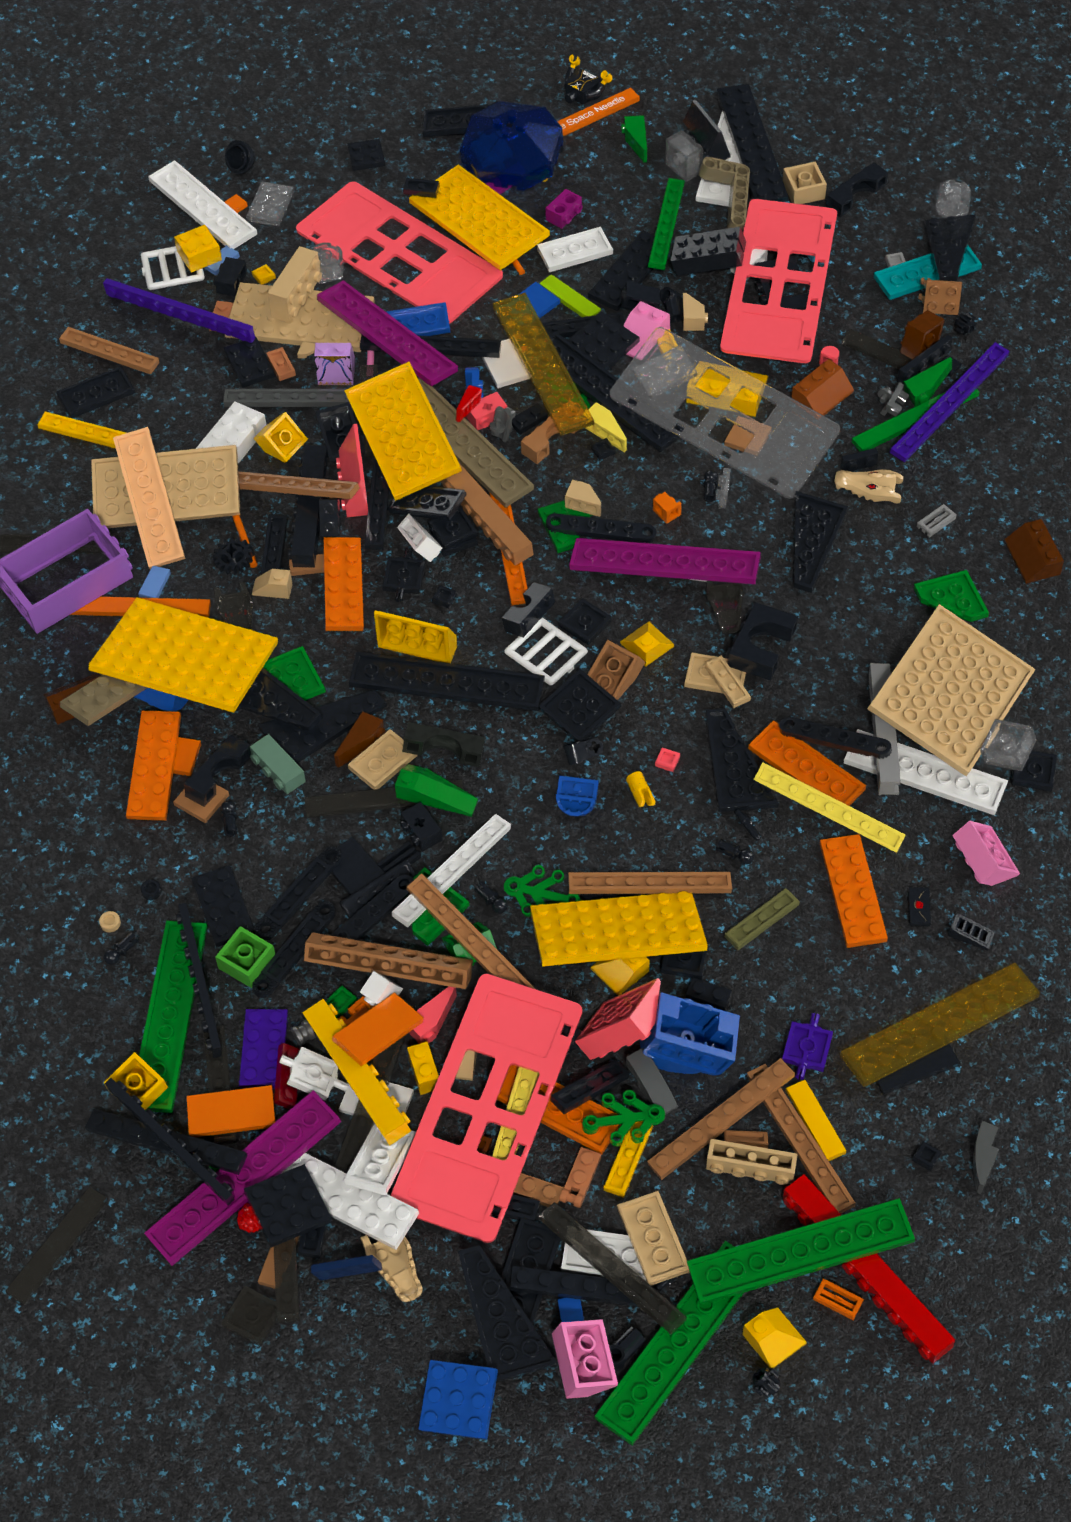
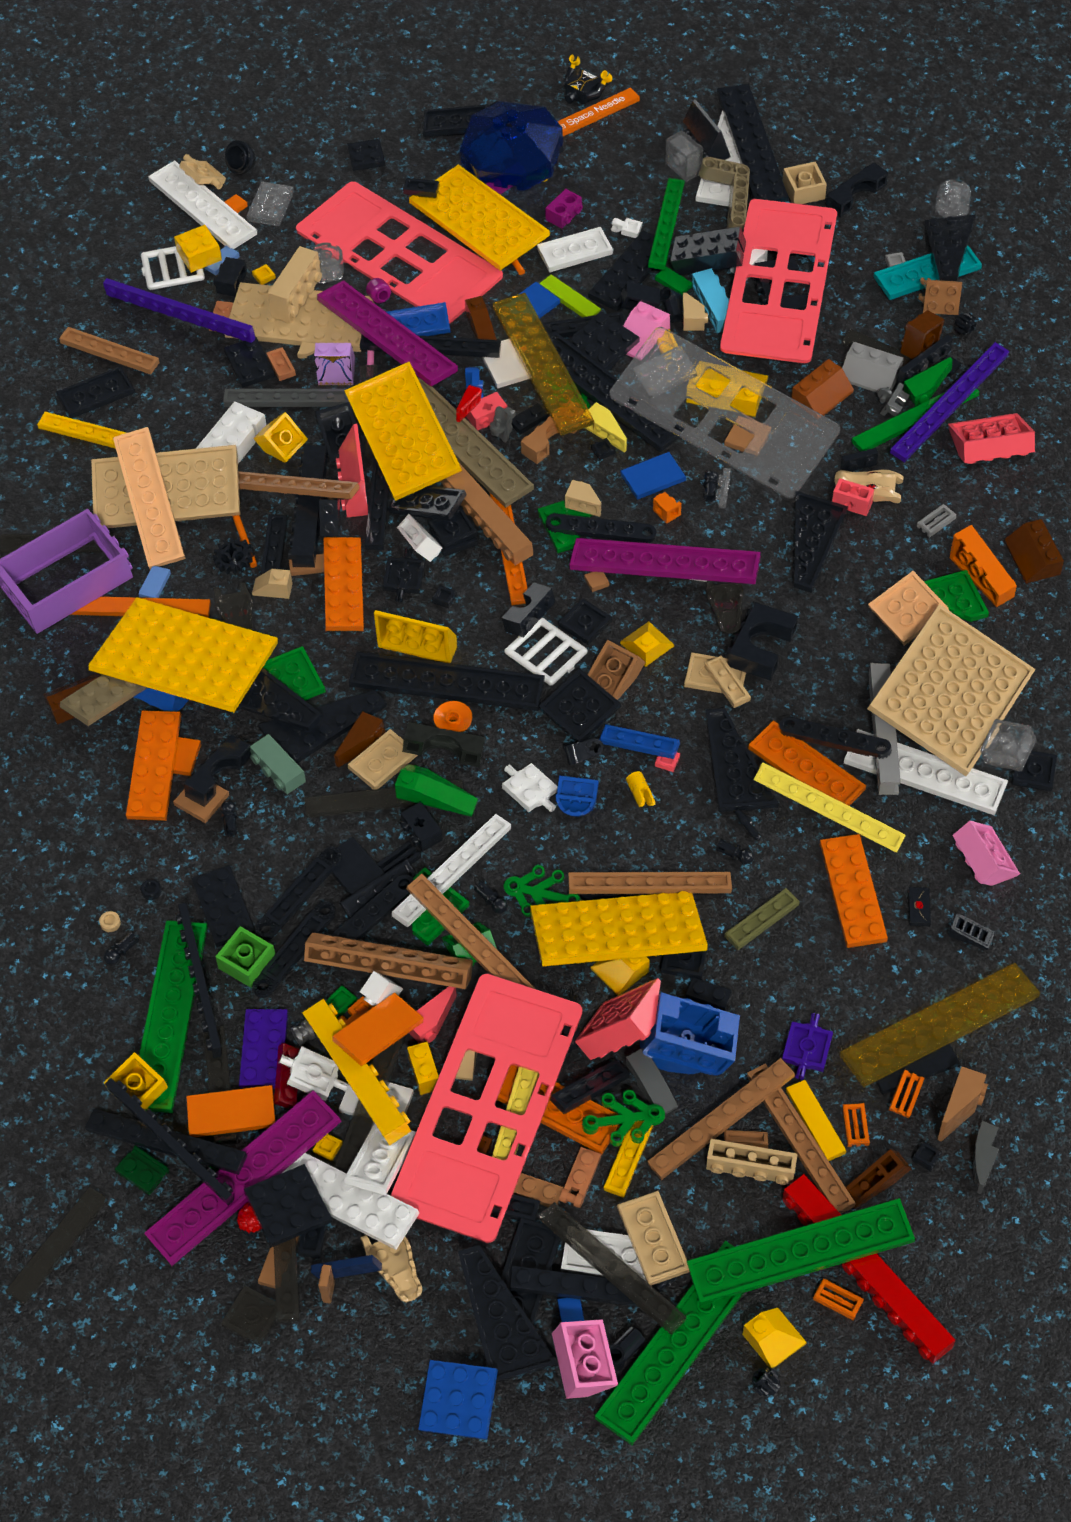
(142, 1170): none -> dark green plate
(202, 172): none -> tan plate
(326, 1283): none -> medium nougat tile
(328, 1147): none -> yellow tile
(378, 290): none -> magenta head
(453, 711): none -> orange dish
(479, 318): none -> reddish brown slope
(530, 787): none -> white plate
(596, 580): none -> medium nougat tile
(628, 227): none -> white plate
(635, 135): green slope -> none
(640, 741): none -> blue tile
(653, 475): none -> blue tile
(673, 280): none -> green tile
(712, 296): none -> medium azure brick
(829, 352): coral brick -> none
(855, 496): none -> coral brick
(857, 1141): none -> orange tile
(871, 367): none -> light grey slope
(878, 1177): none -> reddish brown slope
(906, 607): none -> light nougat plate
(912, 1077): none -> orange tile
(966, 1095): none -> medium nougat slope
(987, 573): none -> orange wedge
(992, 438): none -> coral slope

